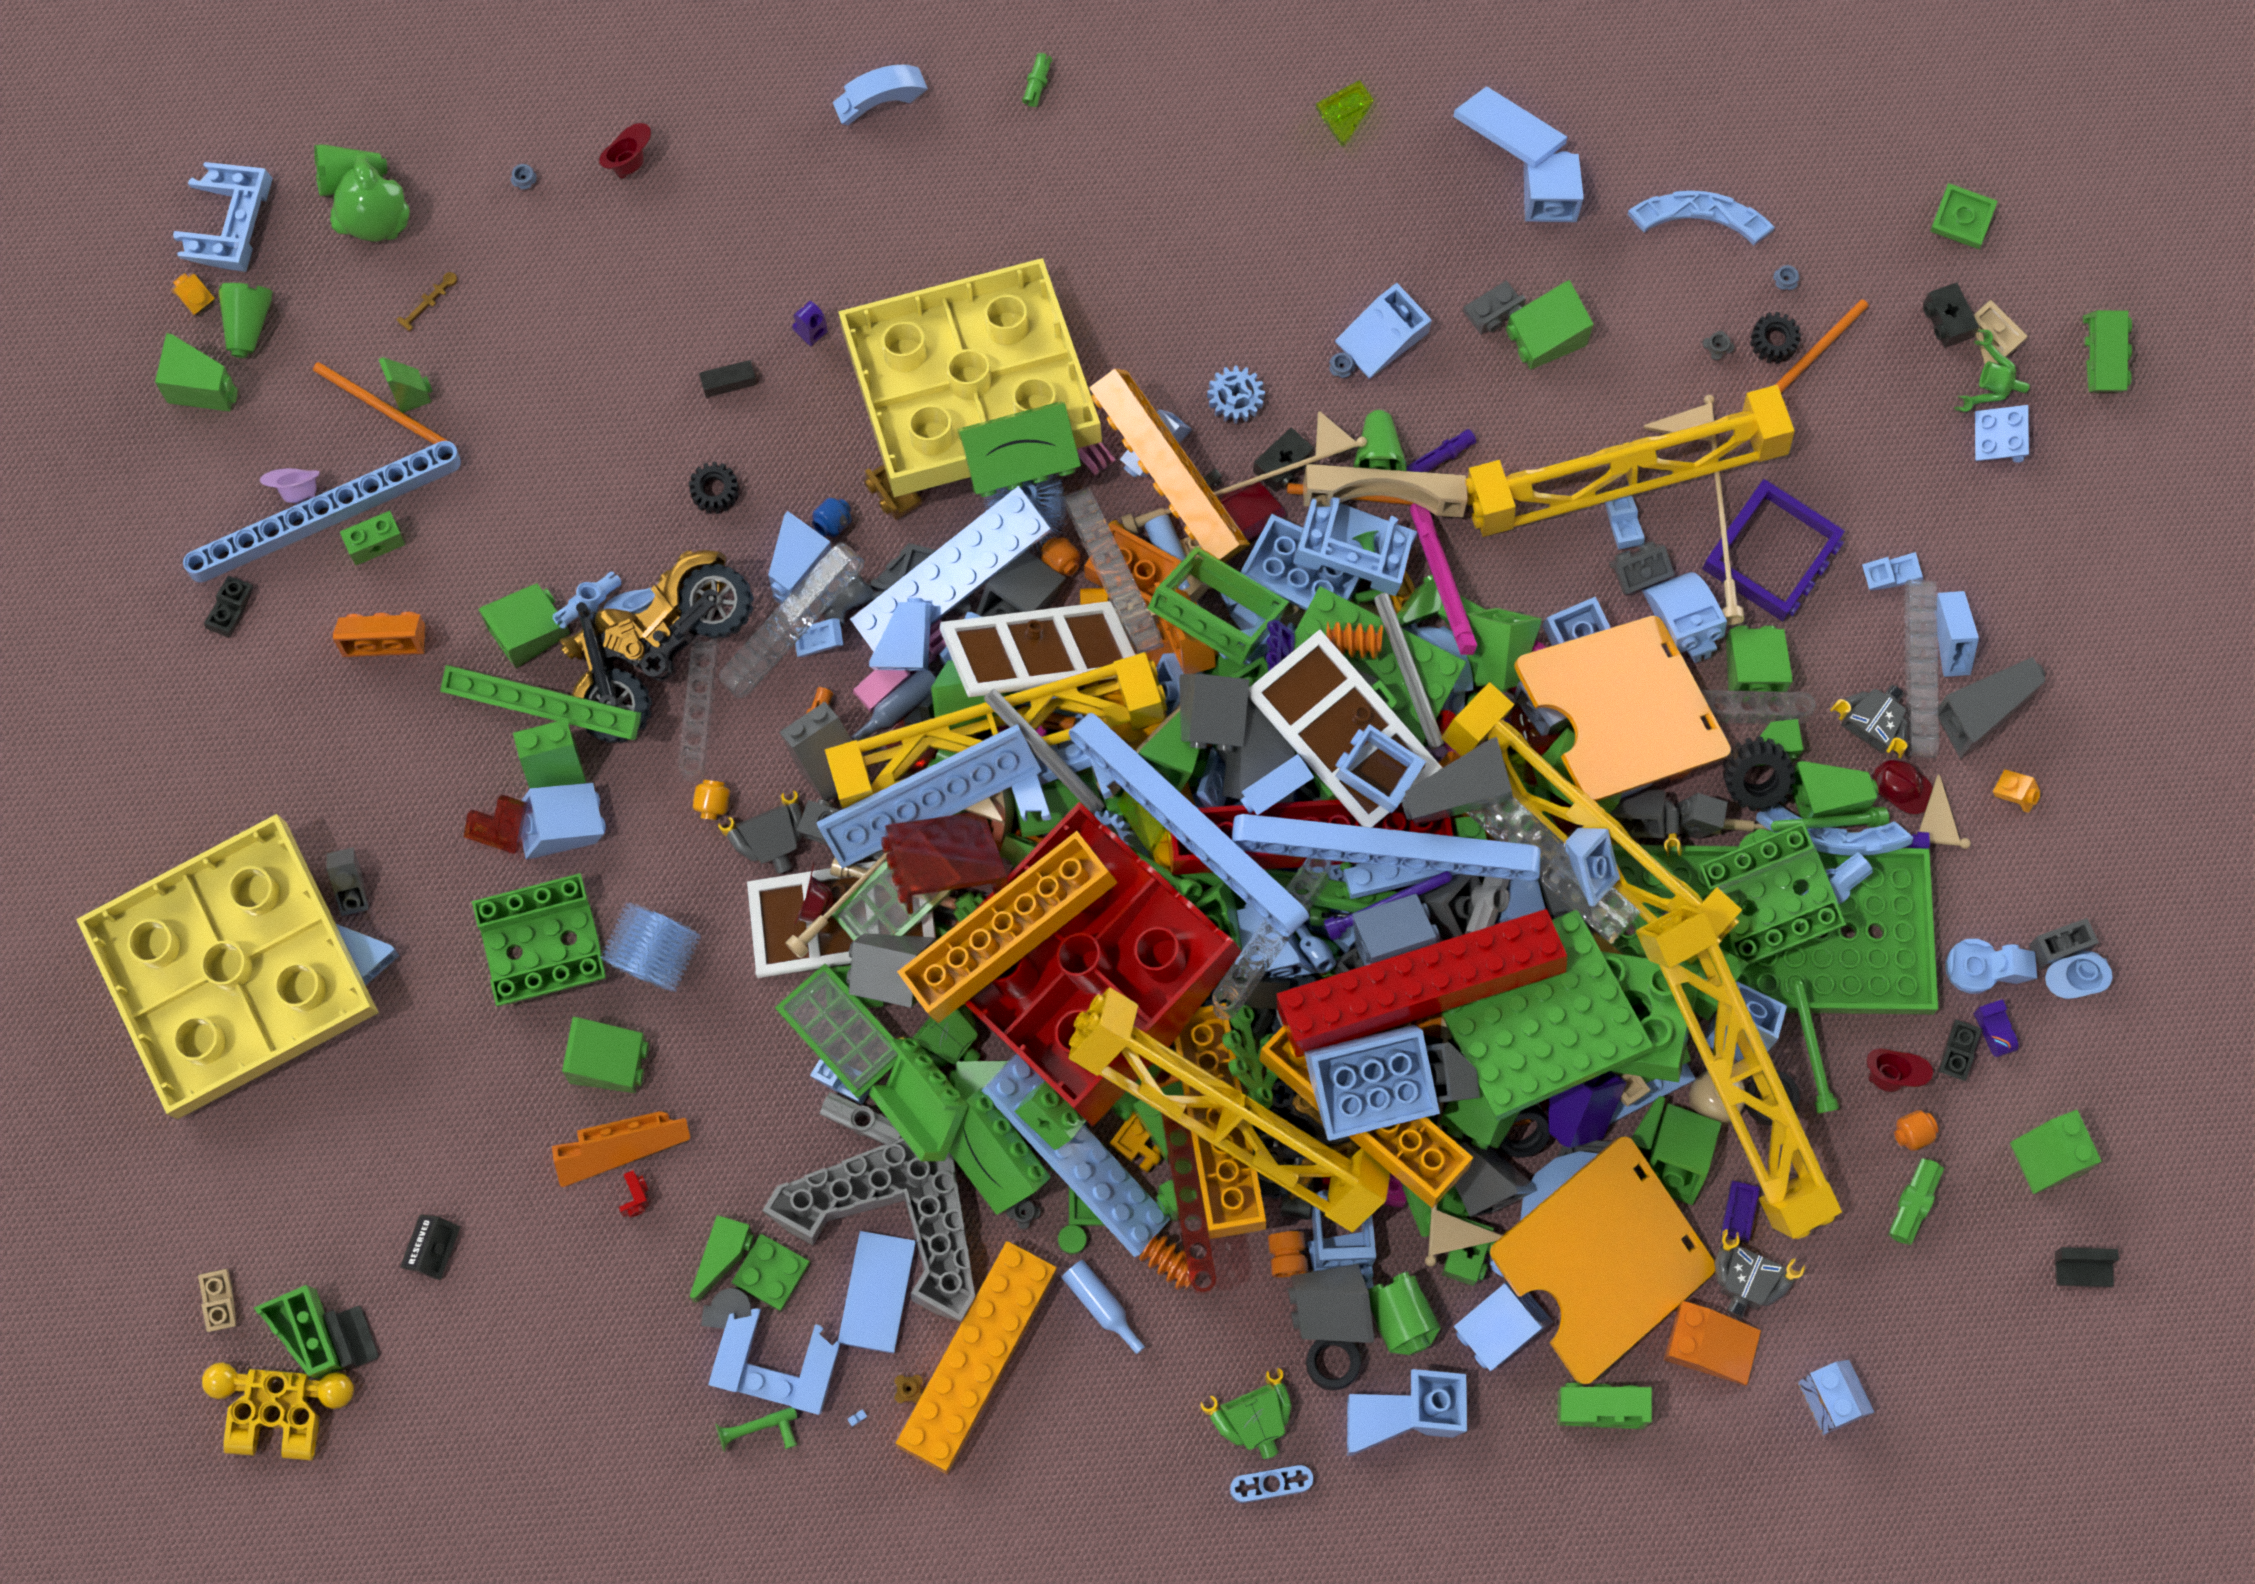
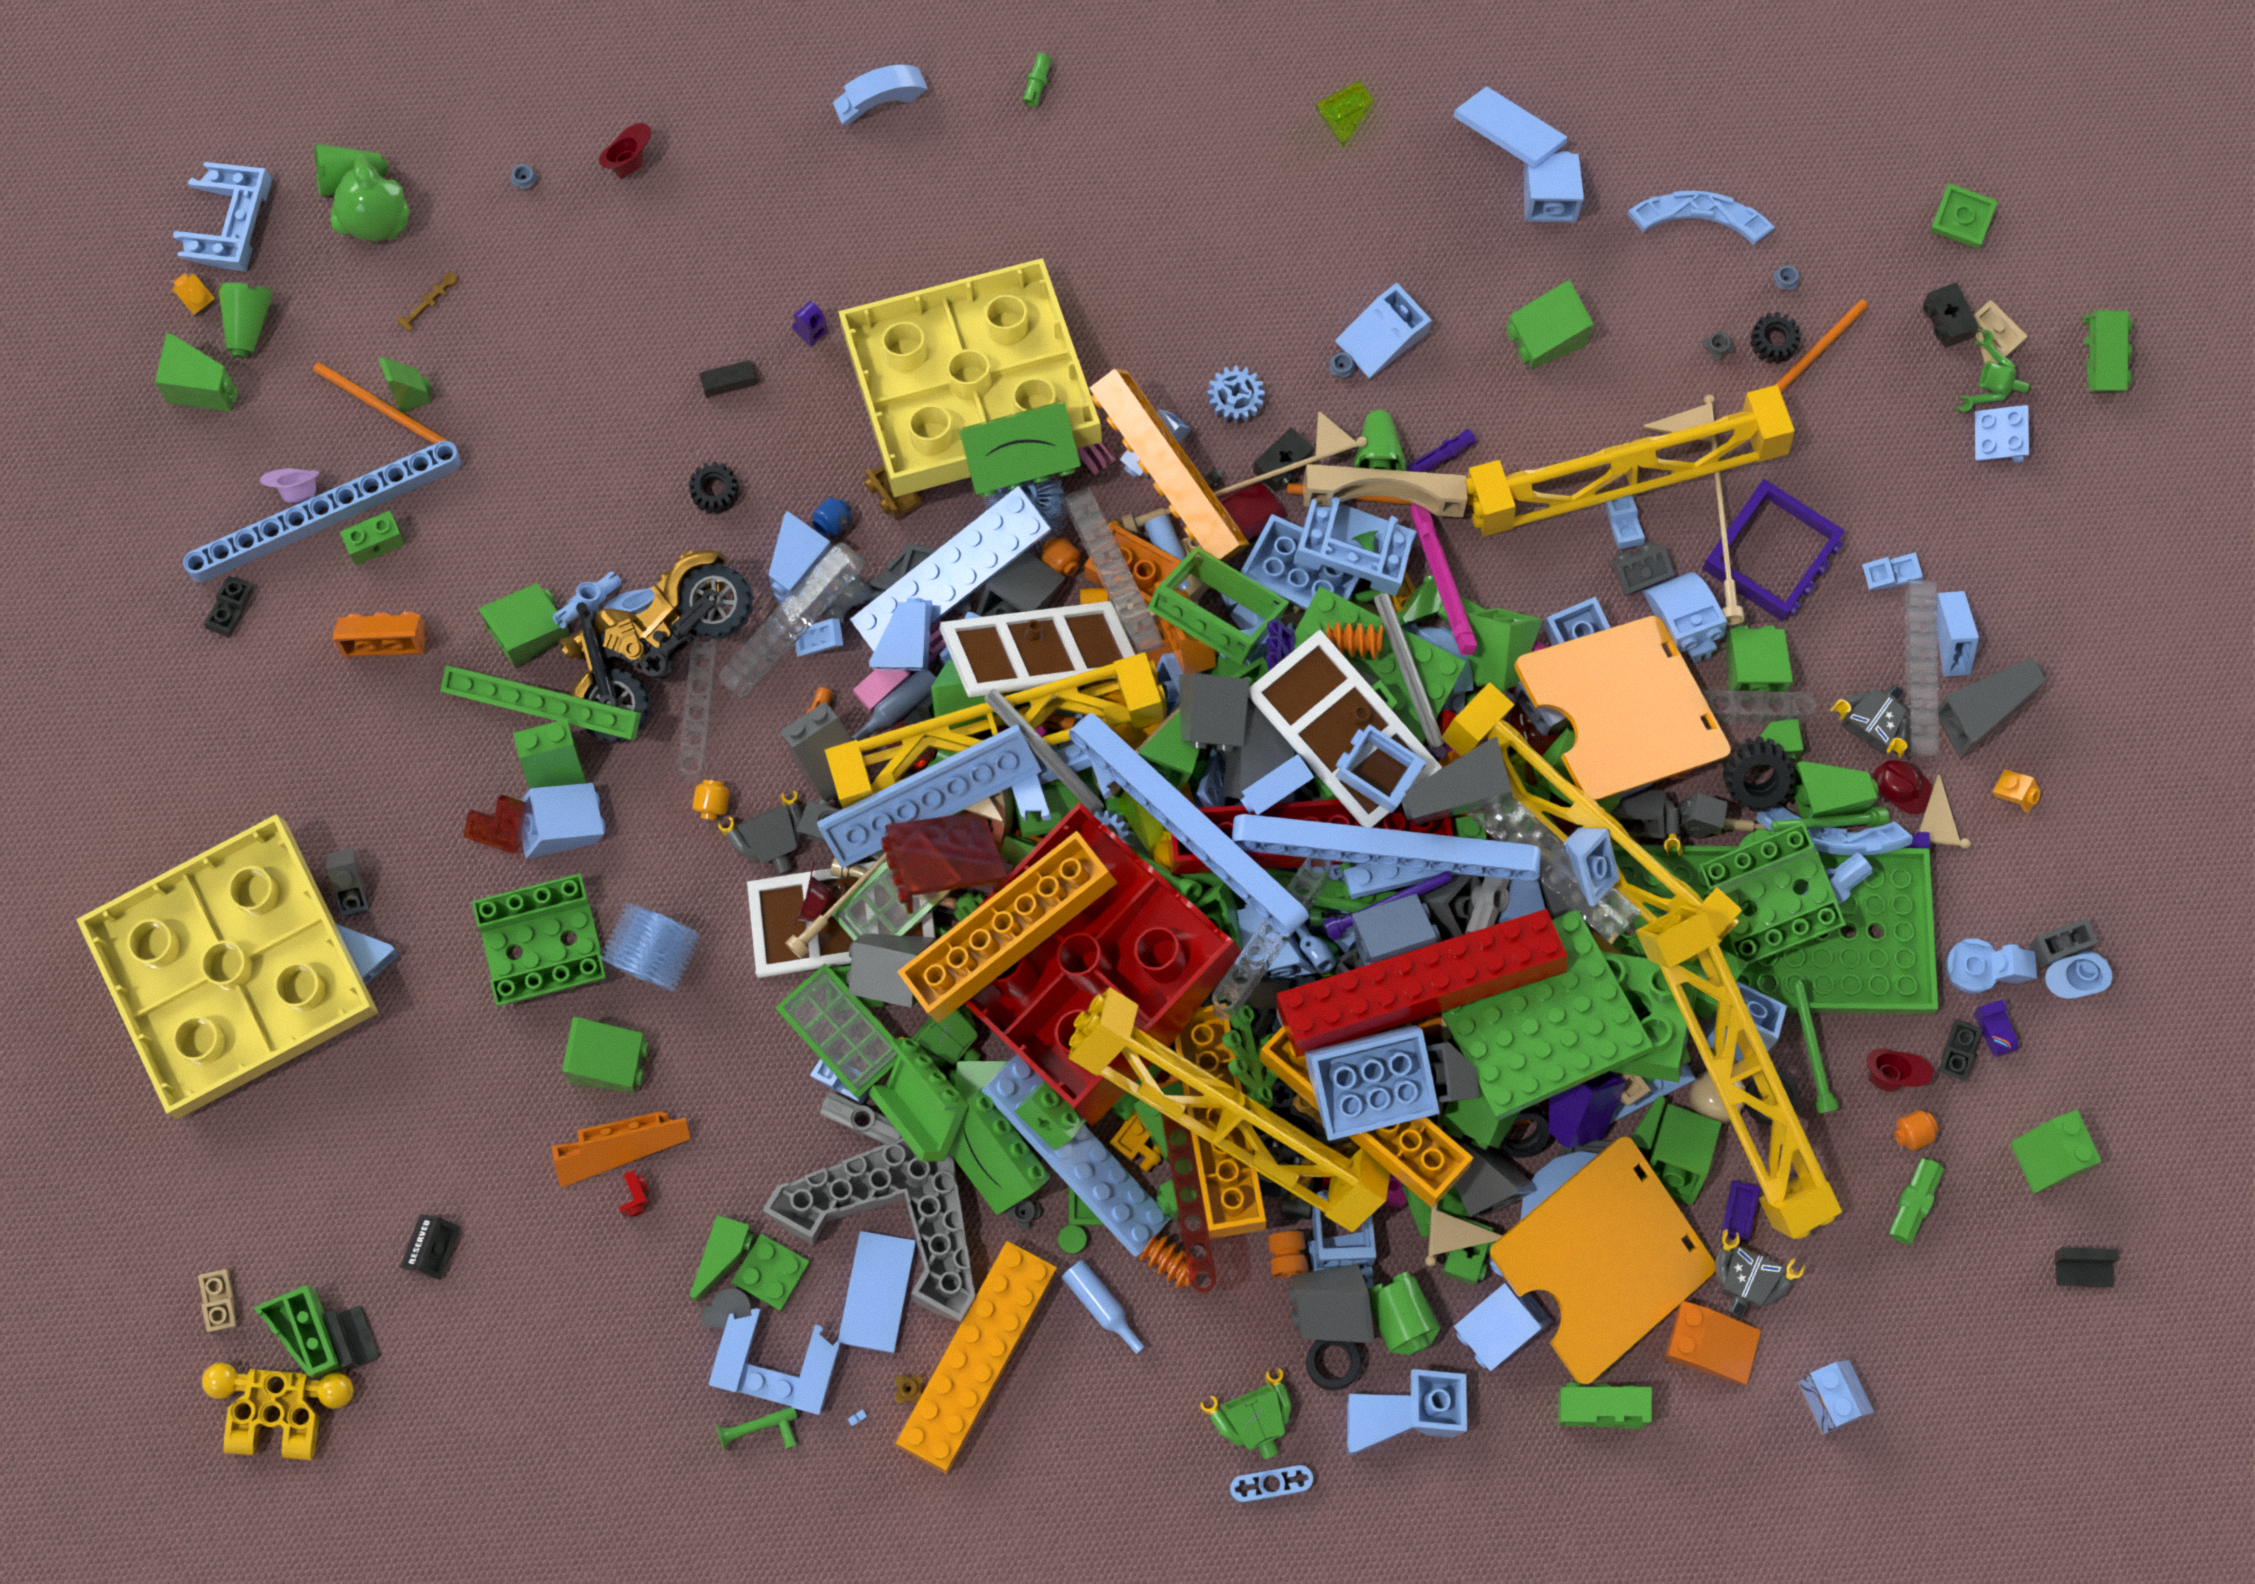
(1493, 308): dark grey bracket -> none

